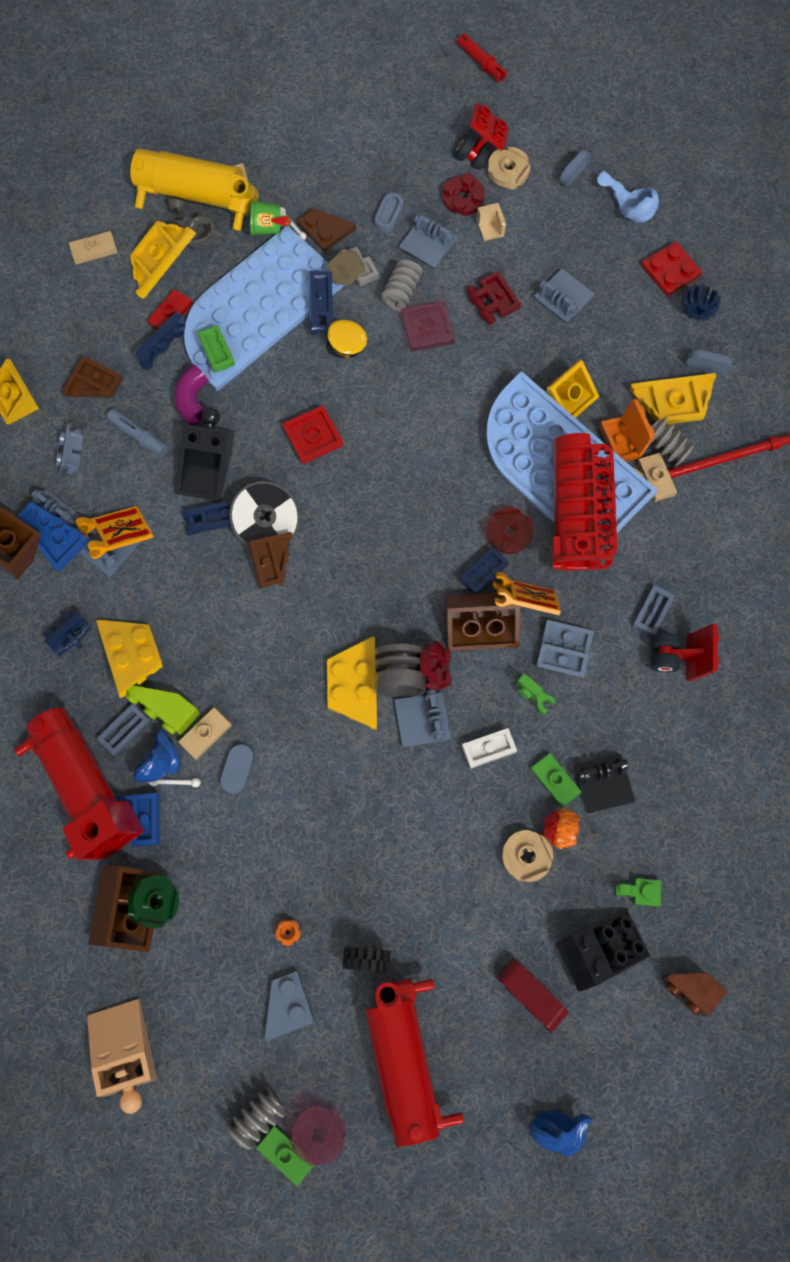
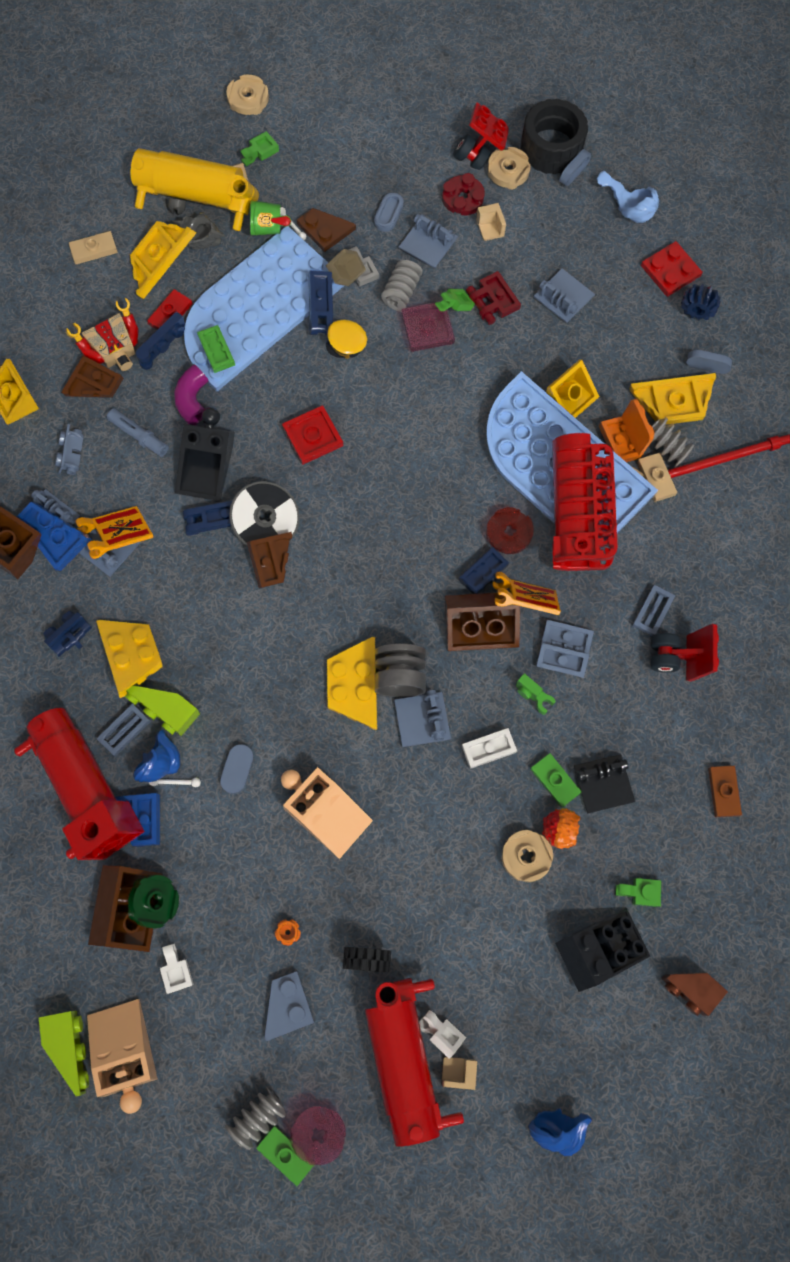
(62, 1044): none -> lime slope
(110, 341): none -> torso
(176, 973): none -> white plate
(204, 733): tan plate -> none
(247, 105): none -> tan plate
(260, 146): none -> bright green plate
(329, 814): none -> light nougat slope
(435, 665): dark red plate -> none
(445, 1035): none -> white plate
(456, 299): none -> bright green plate
(459, 1073): none -> tan panel
(487, 62): red pin -> none
(532, 995): dark red beam -> none
(559, 116): none -> black tyre
(725, 791): none -> dark orange plate

